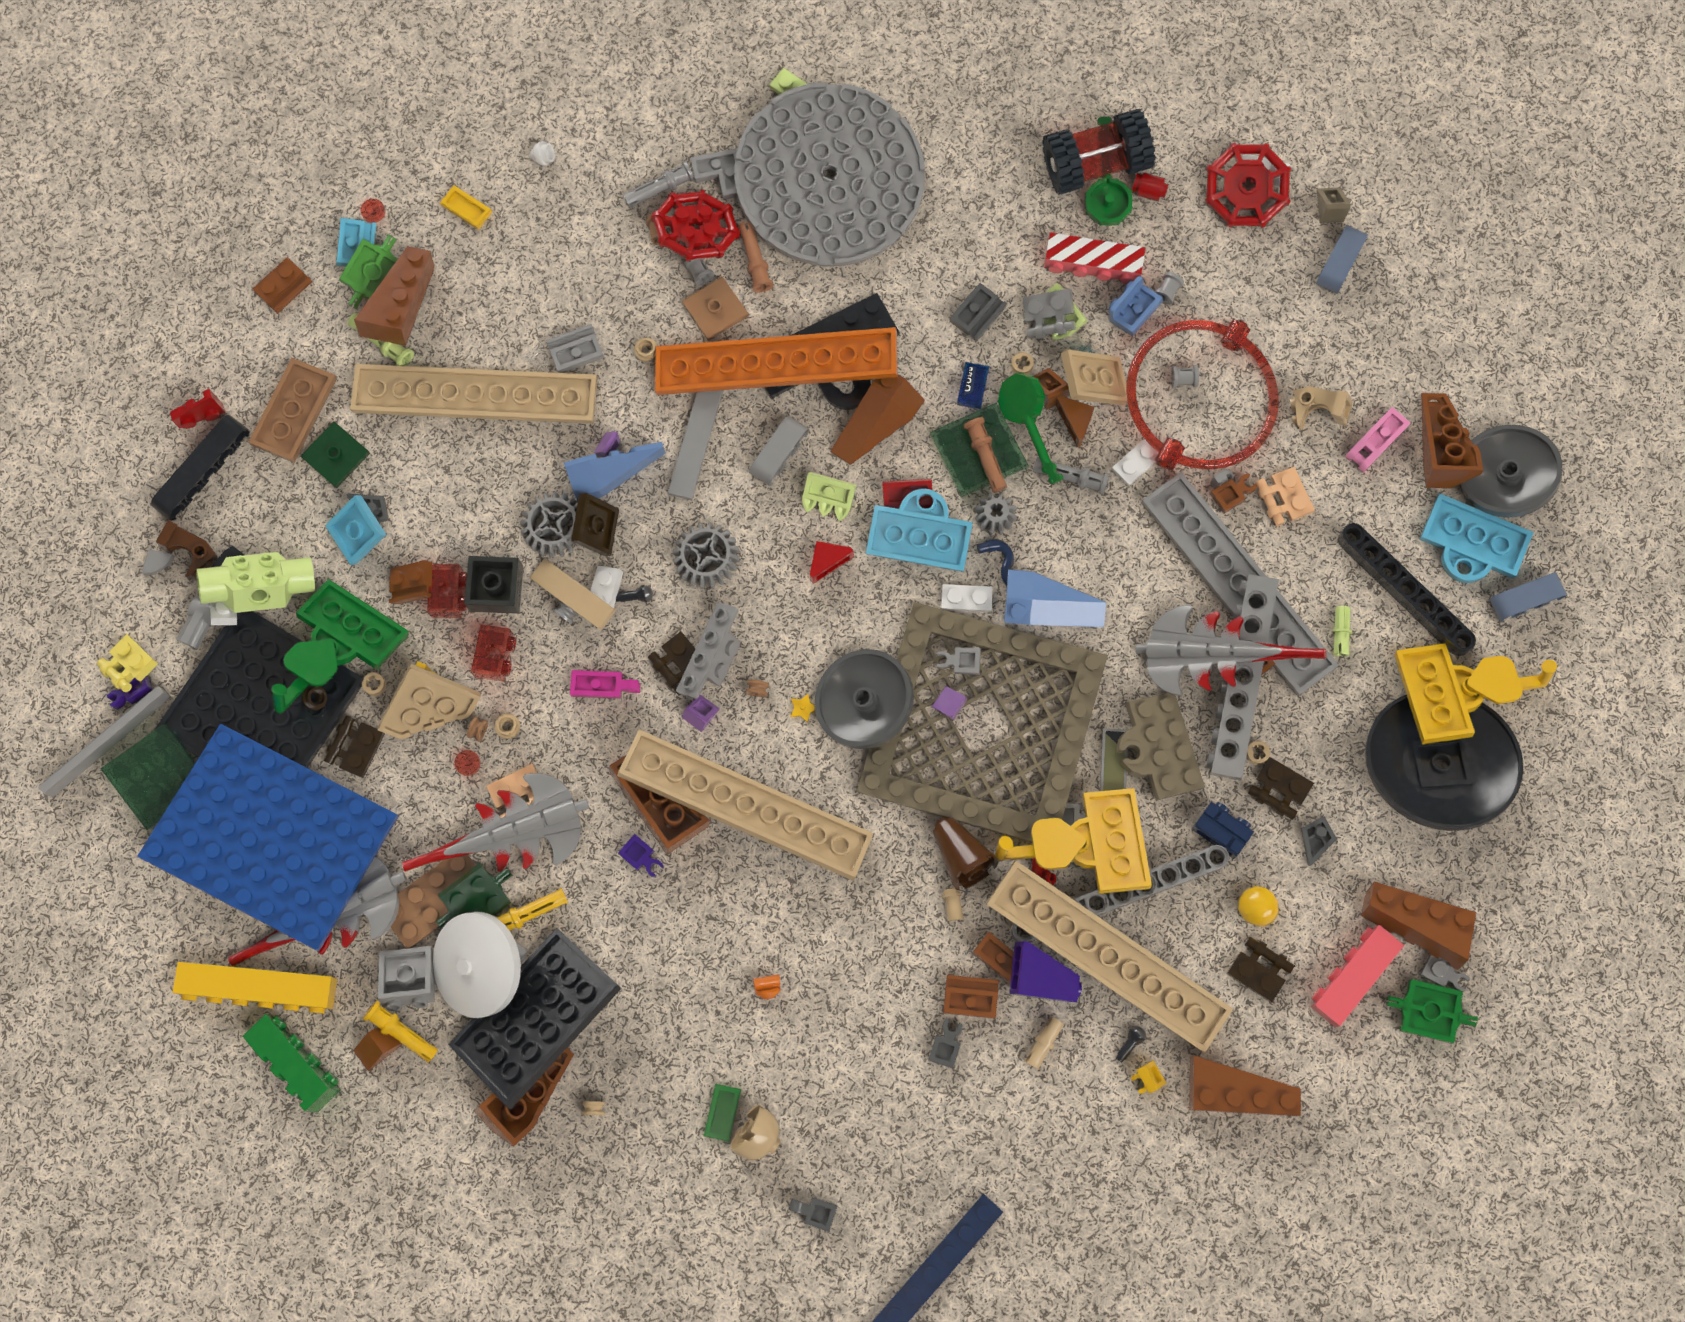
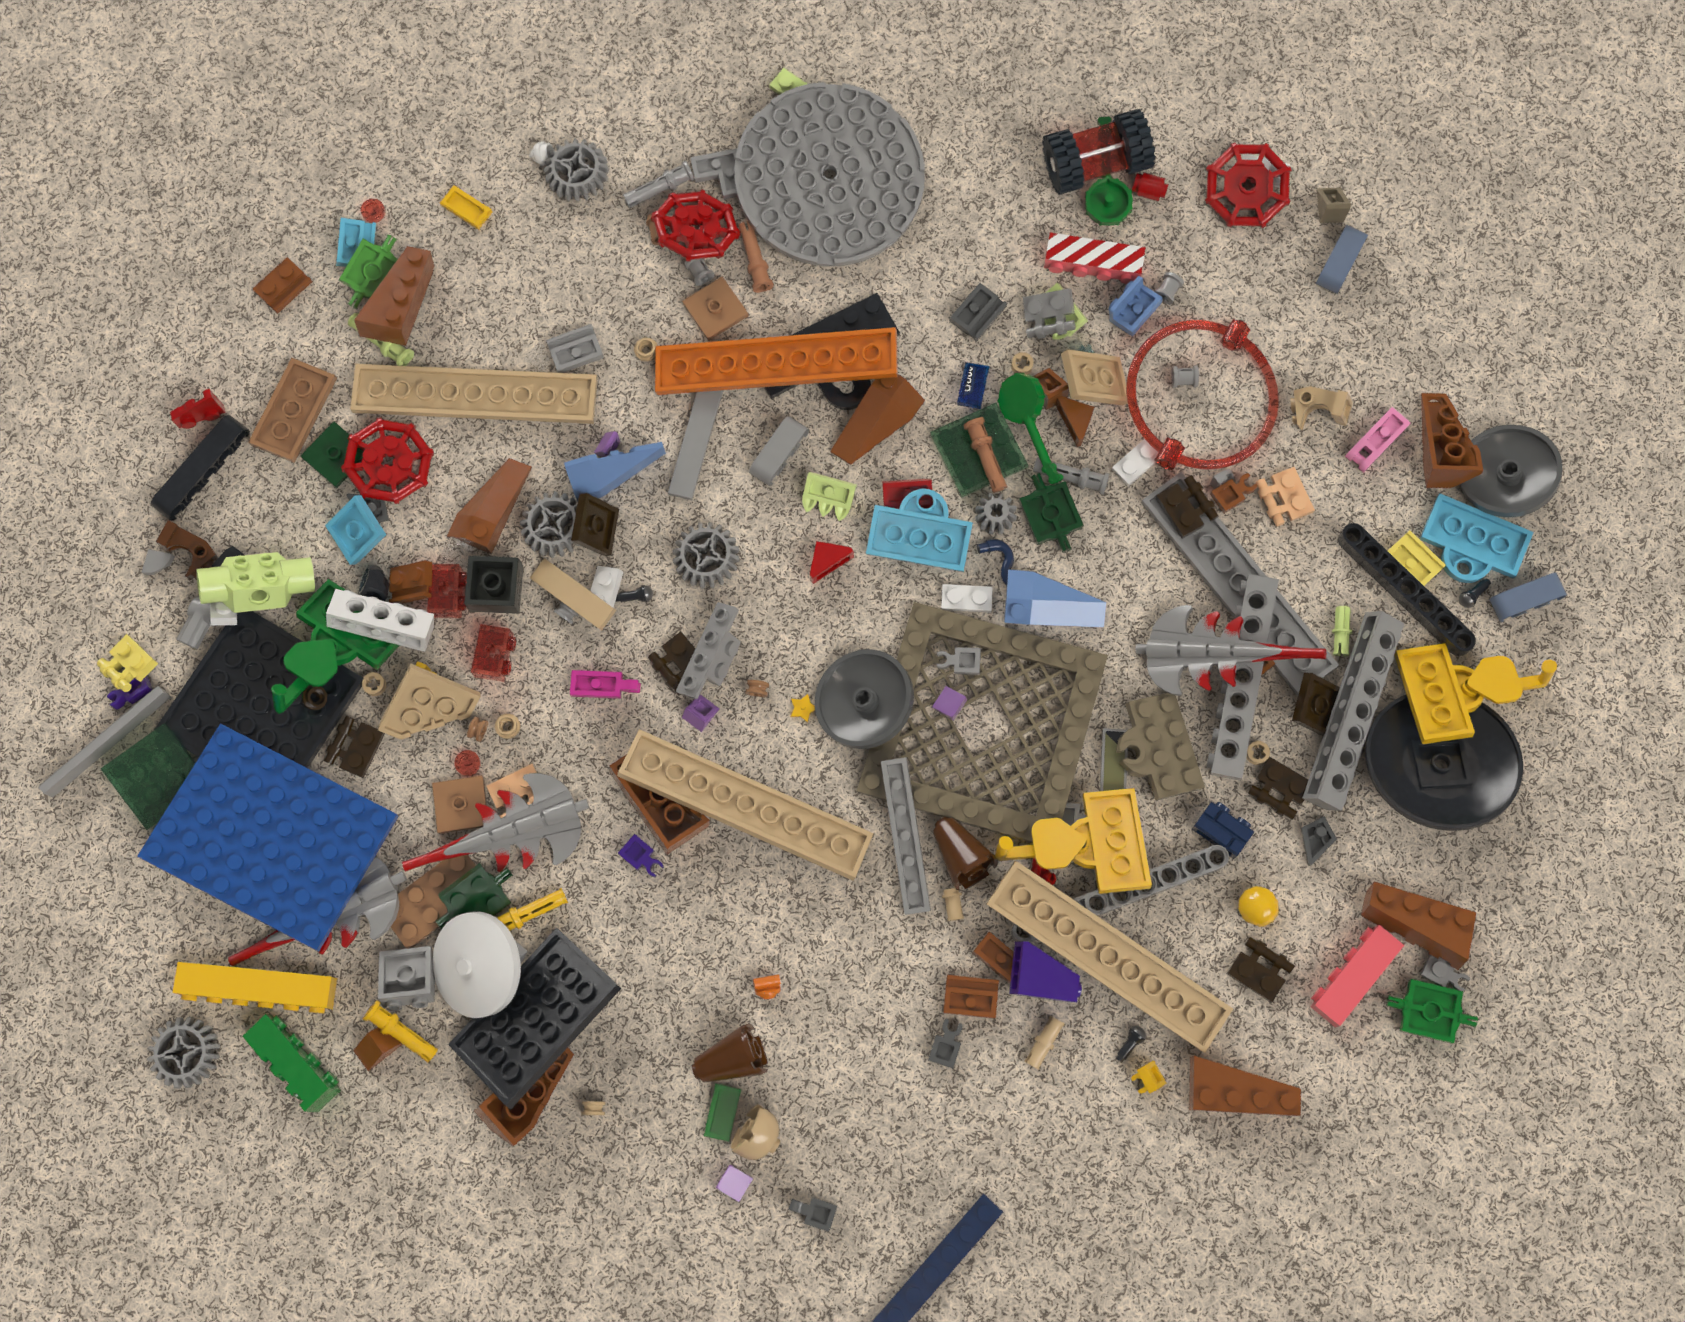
(186, 1062): none -> light grey gear
(374, 583): none -> black rock
(387, 447): none -> red plate
(390, 629): none -> white brick
(456, 803): none -> medium nougat plate
(488, 510): none -> dark orange wedge
(574, 187): none -> light grey gear
(732, 1057): none -> reddish brown cone
(734, 1183): none -> slope
(905, 836): none -> light grey plate
(1051, 513): none -> dark green plate
(1180, 510): none -> dark brown plate
(1315, 703): none -> dark brown plate
(1353, 711): none -> light grey brick
(1416, 558): none -> light yellow plate
(1469, 598): none -> black piece

